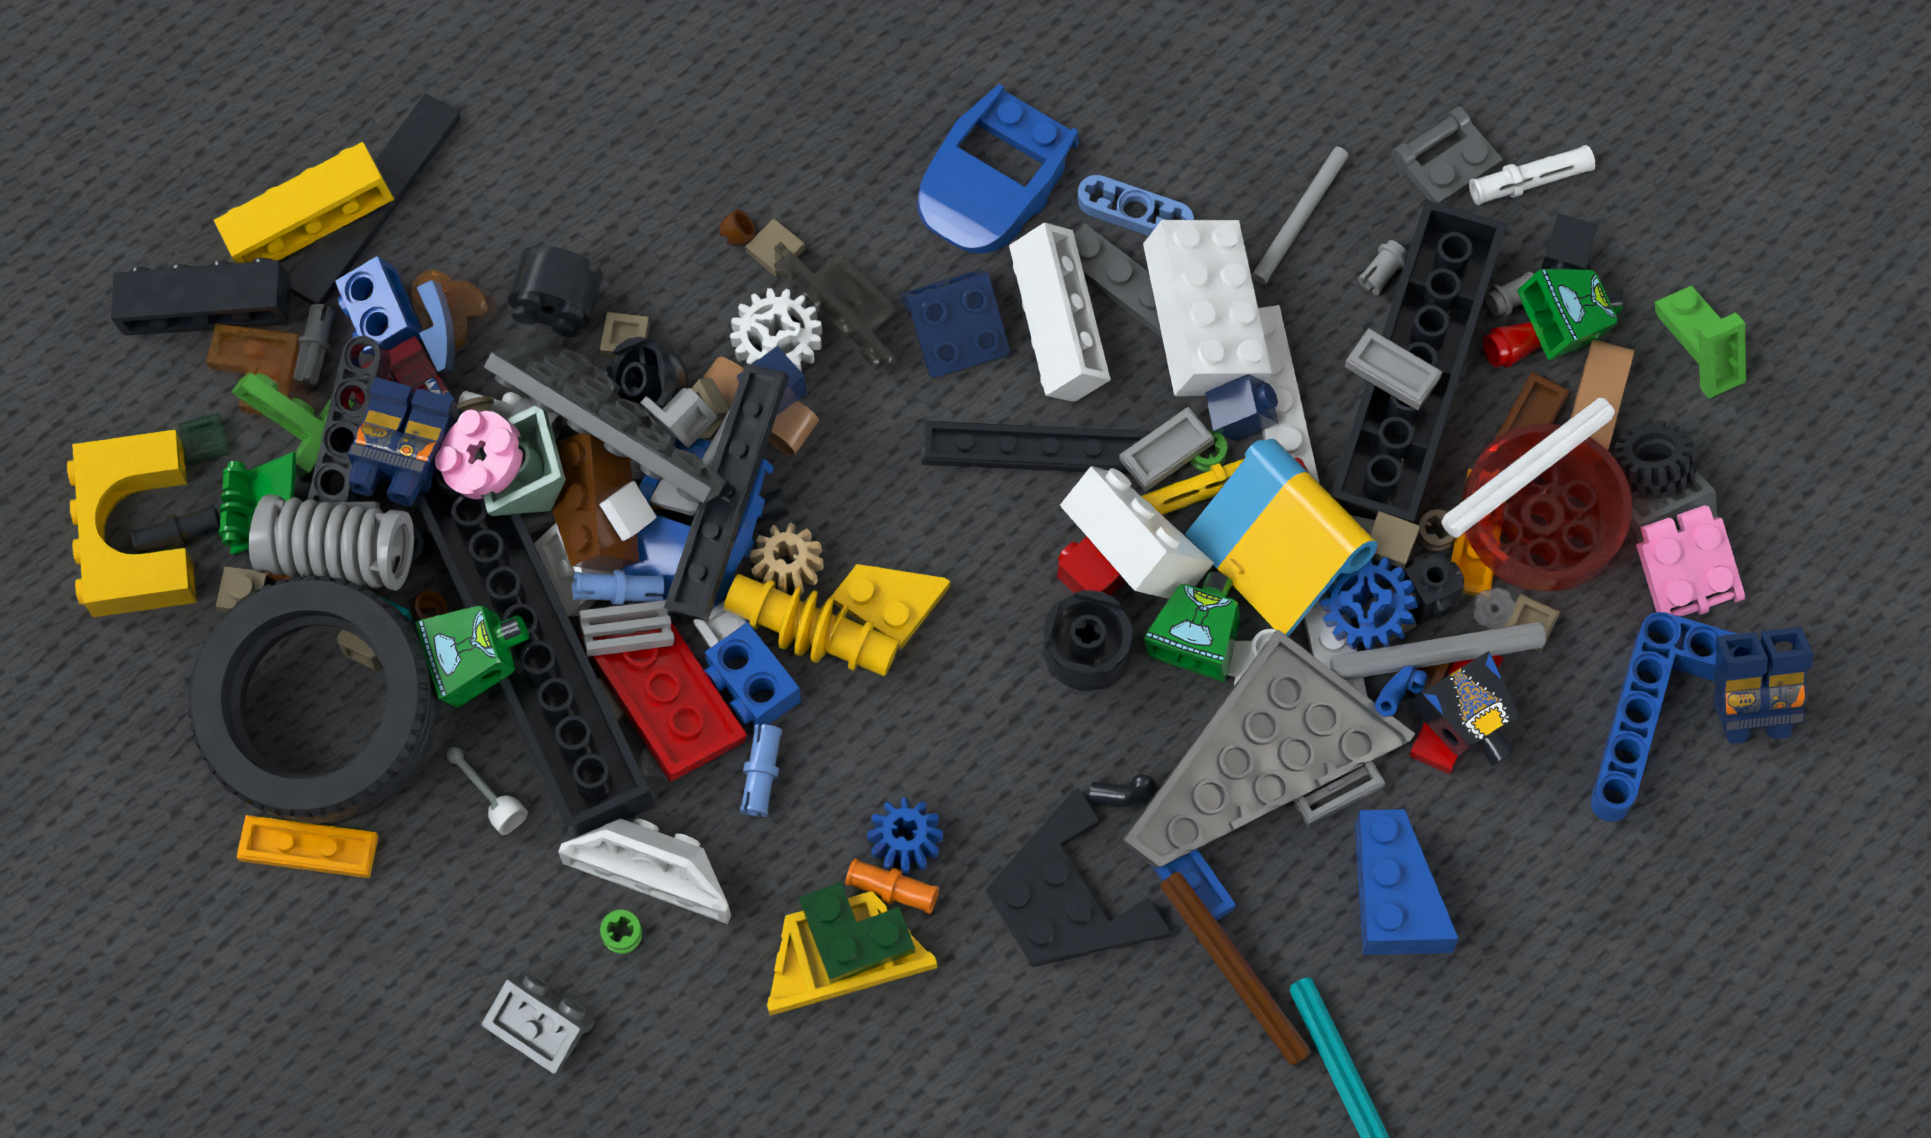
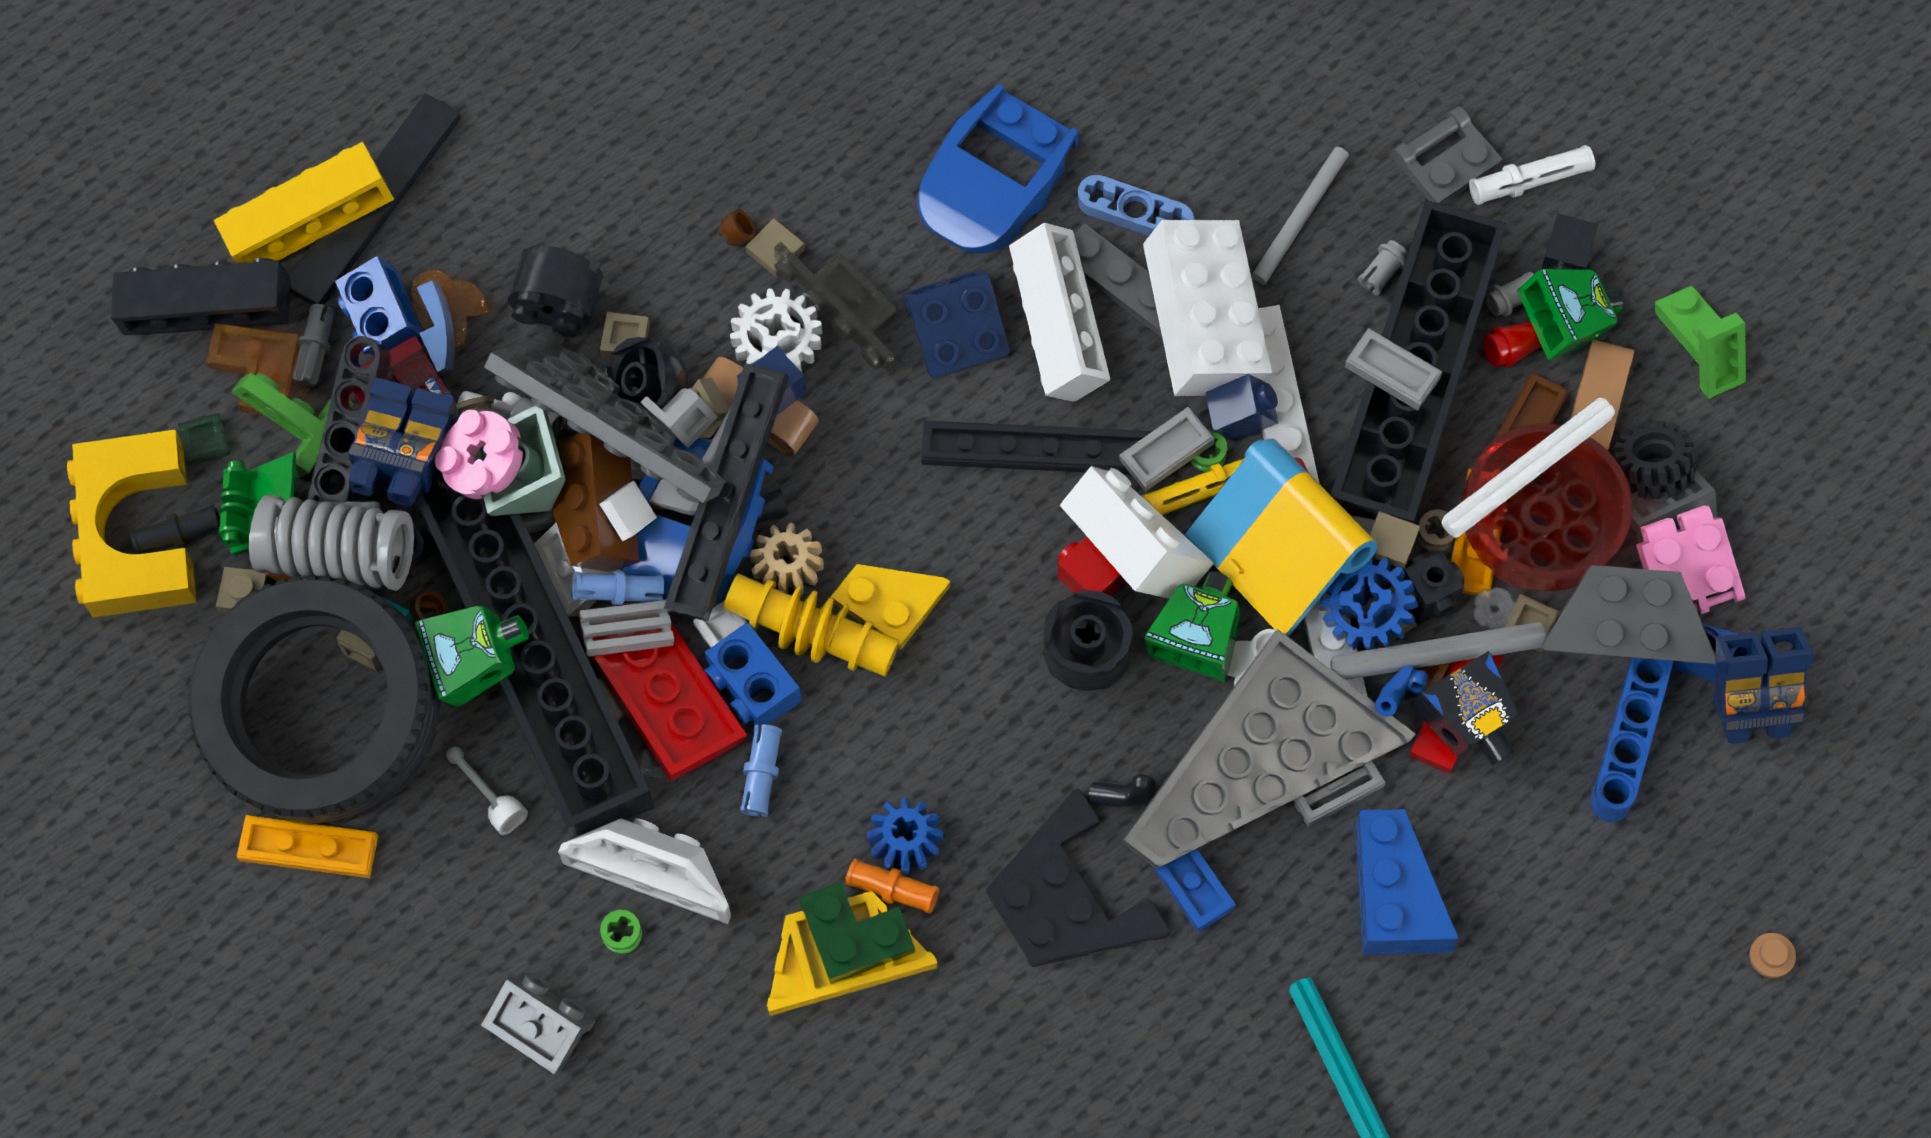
(1235, 968): reddish brown axle -> none
(1631, 616): none -> dark grey wing
(1772, 955): none -> medium nougat plate

